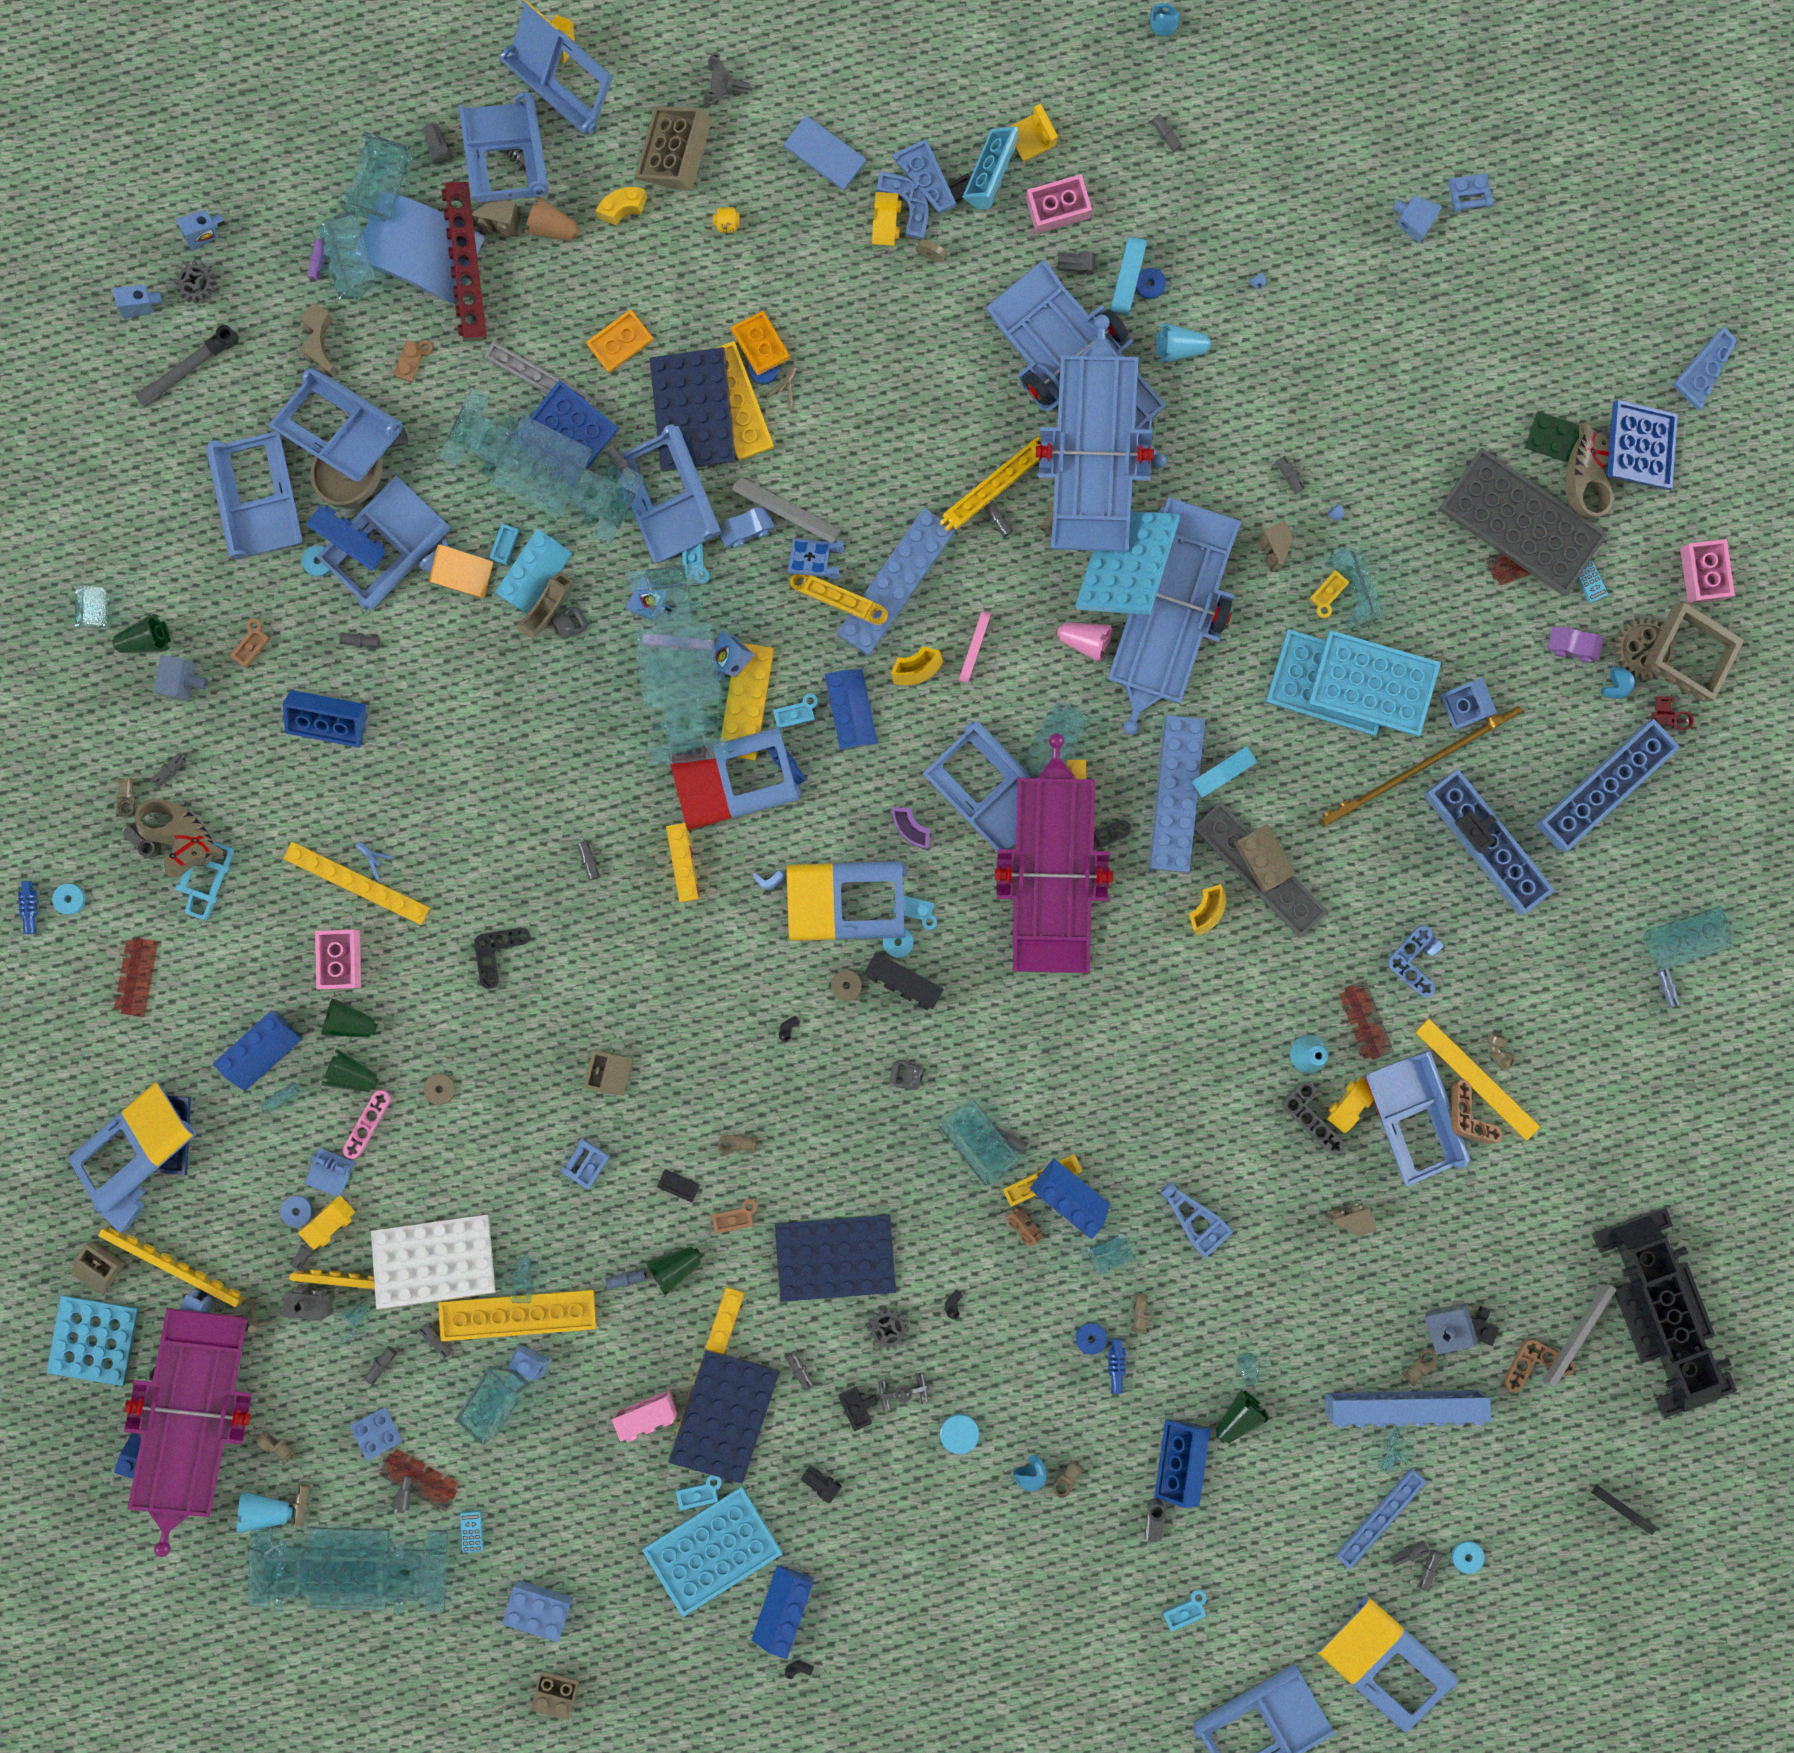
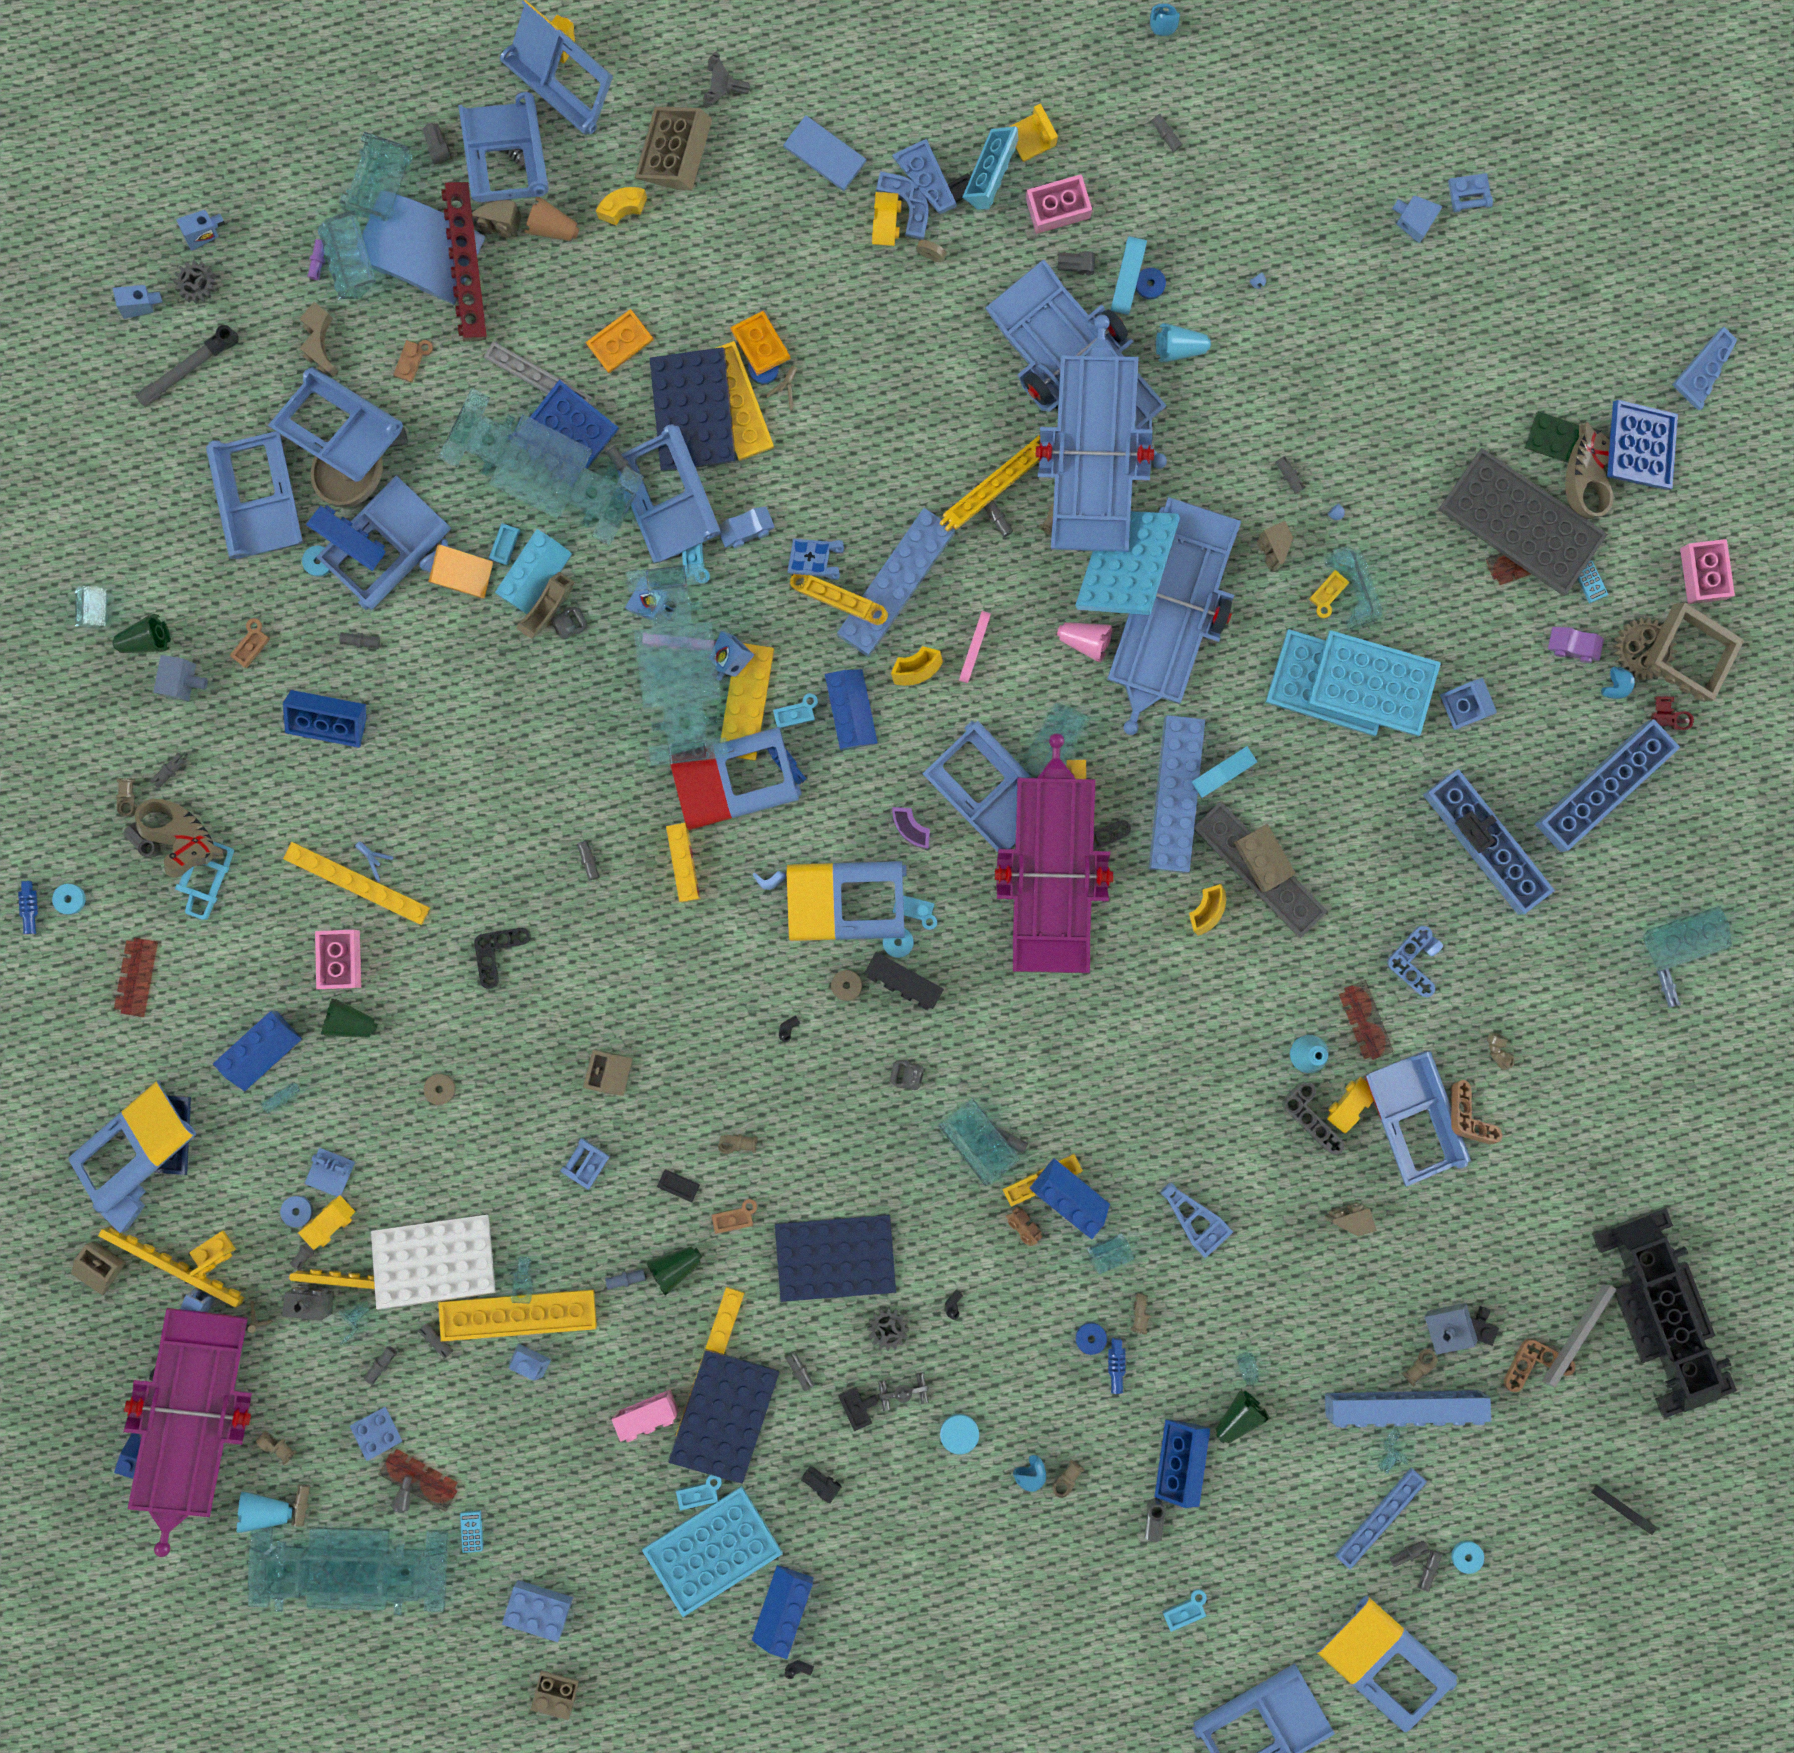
(62, 1344): medium azure piece -> none
(212, 1253): none -> yellow bracket
(349, 1074): dark green cone -> none
(367, 1124): bright pink beam -> none
(492, 1402): clear light blue slope -> none
(726, 220): yellow head -> none
(786, 510): light grey tile -> none
(1347, 806): pearl gold bar -> none
(1478, 1080): yellow tile -> none

